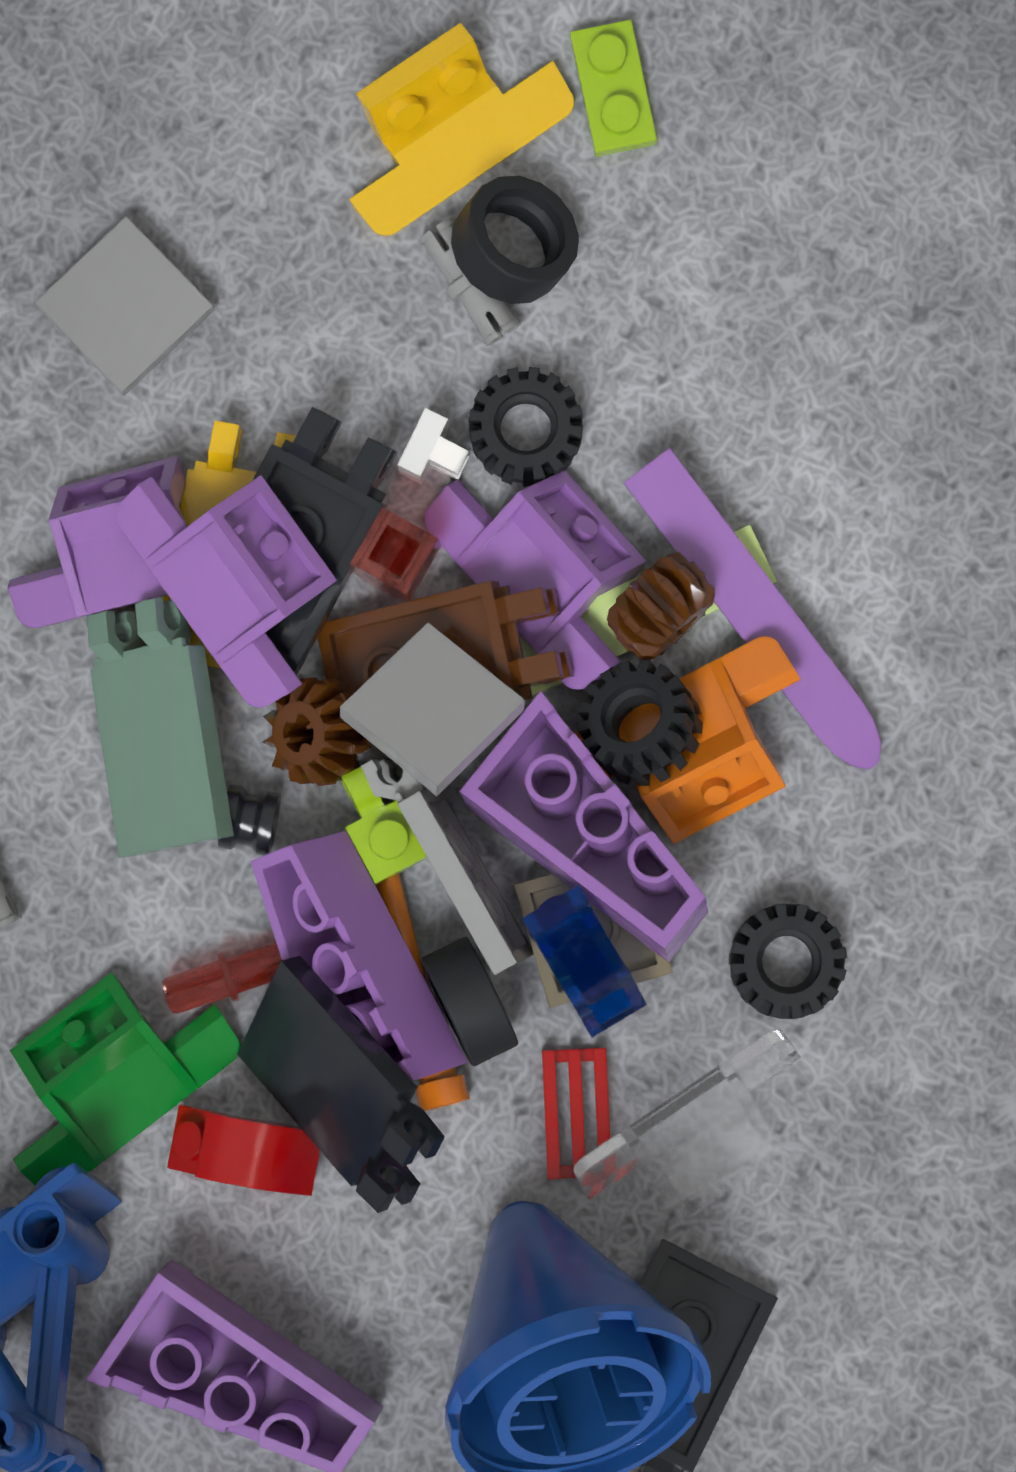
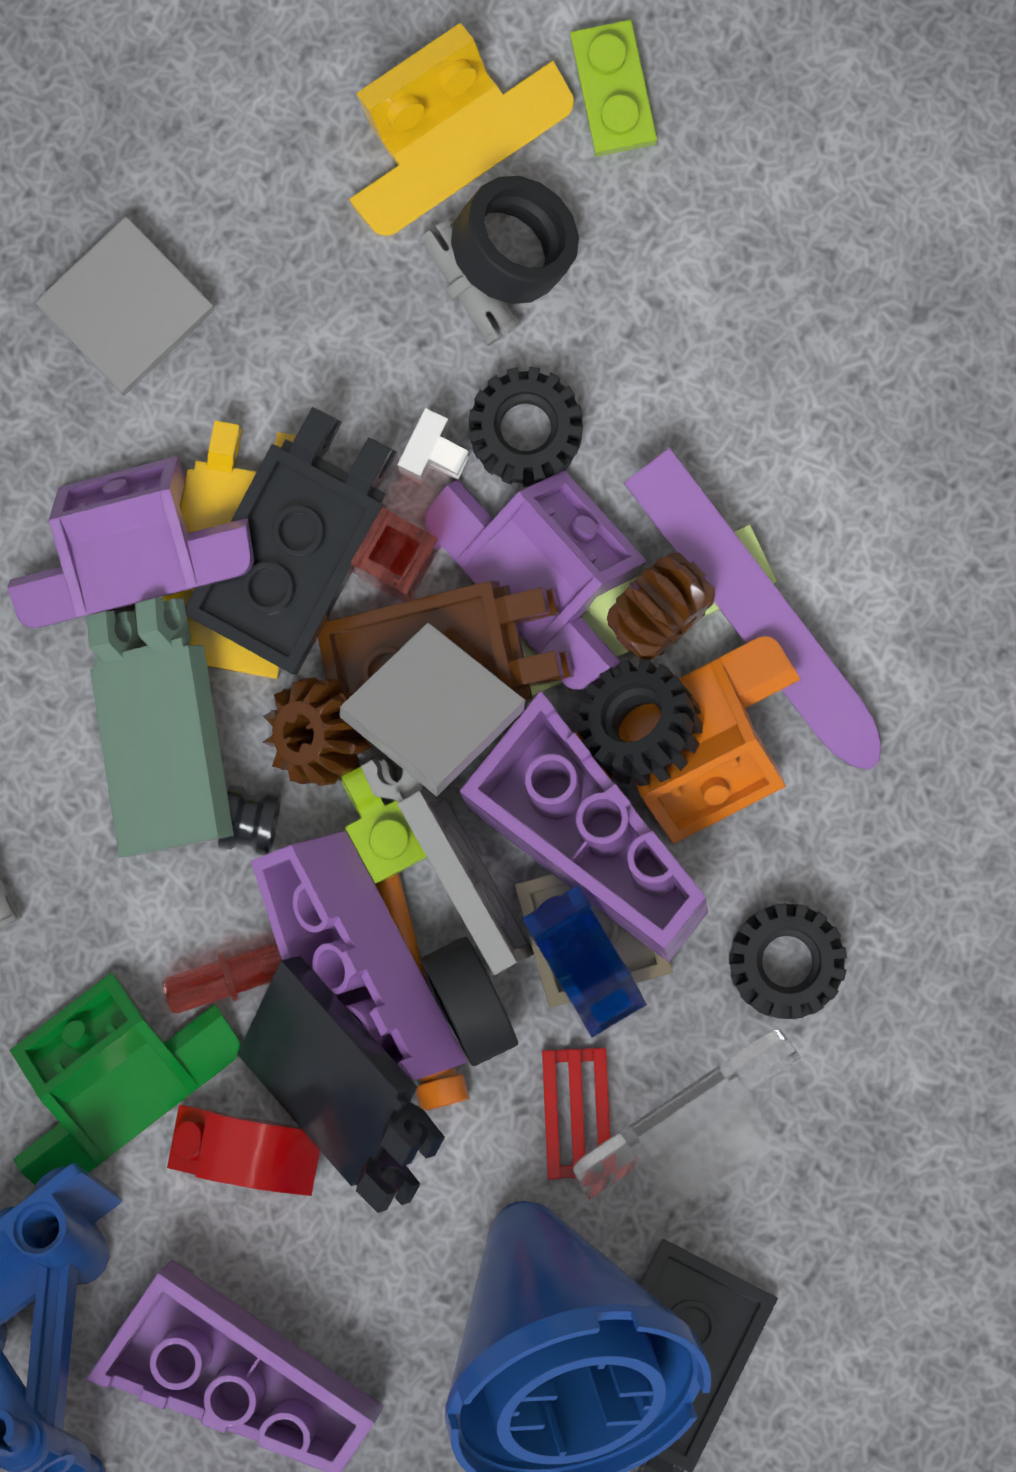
(230, 576): medium lavender plate -> none

